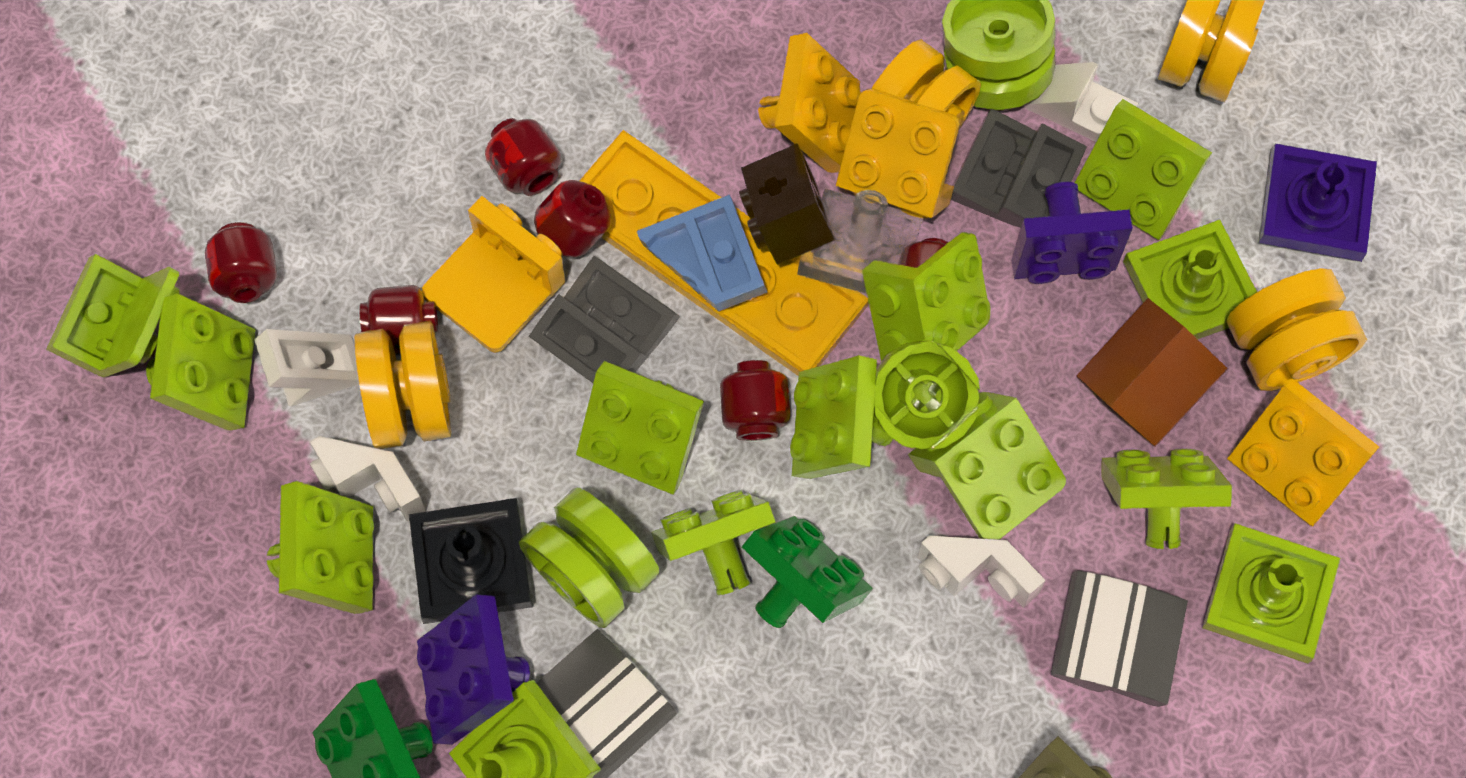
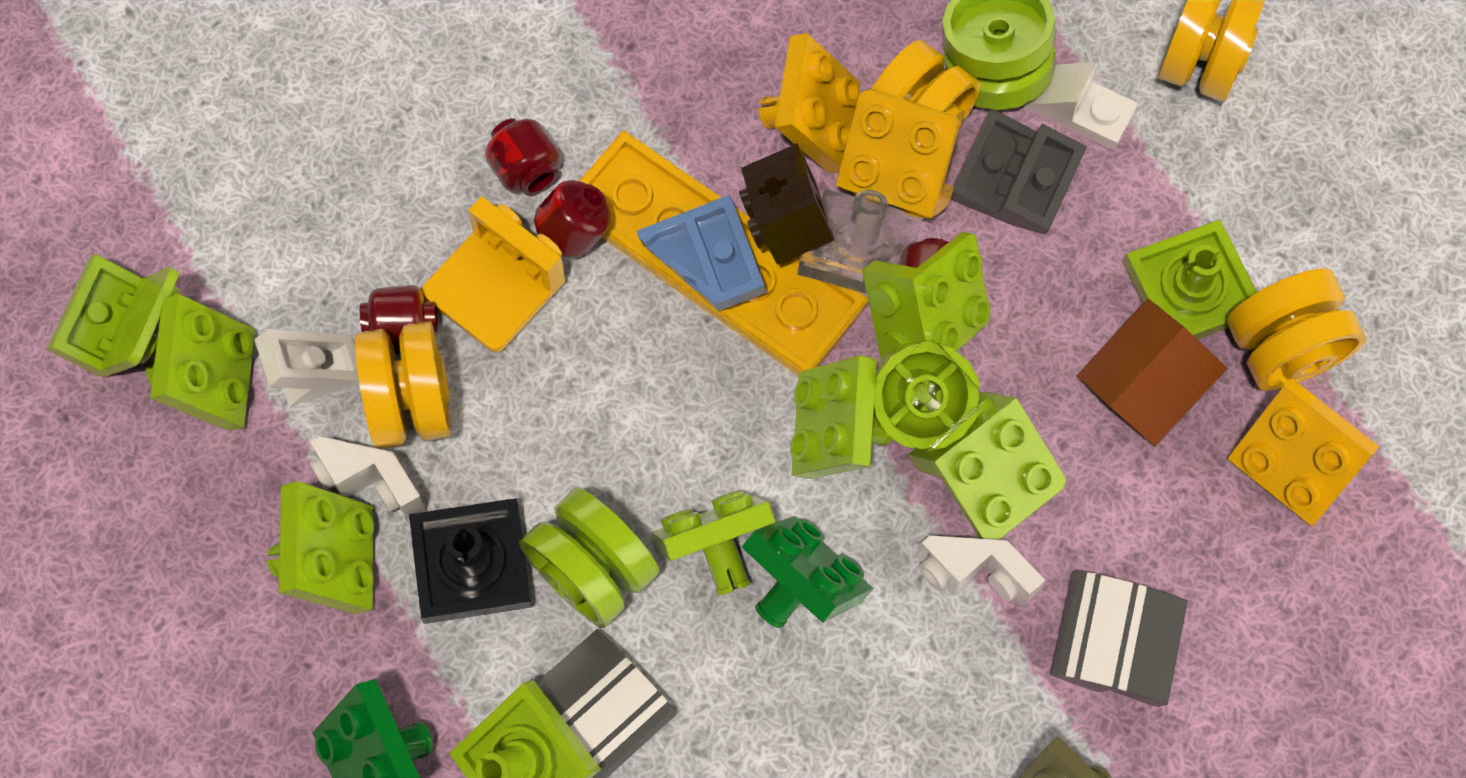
(240, 260): dark red head -> none
(467, 670): dark purple plate -> none
(603, 321): dark grey slope -> none
(639, 427): lime plate -> none
(755, 401): dark red head -> none
(1070, 240): dark purple plate -> none
(1142, 168): lime plate -> none
(1165, 487): lime plate -> none
(1271, 593): lime plate -> none
(1318, 202): dark purple plate -> none

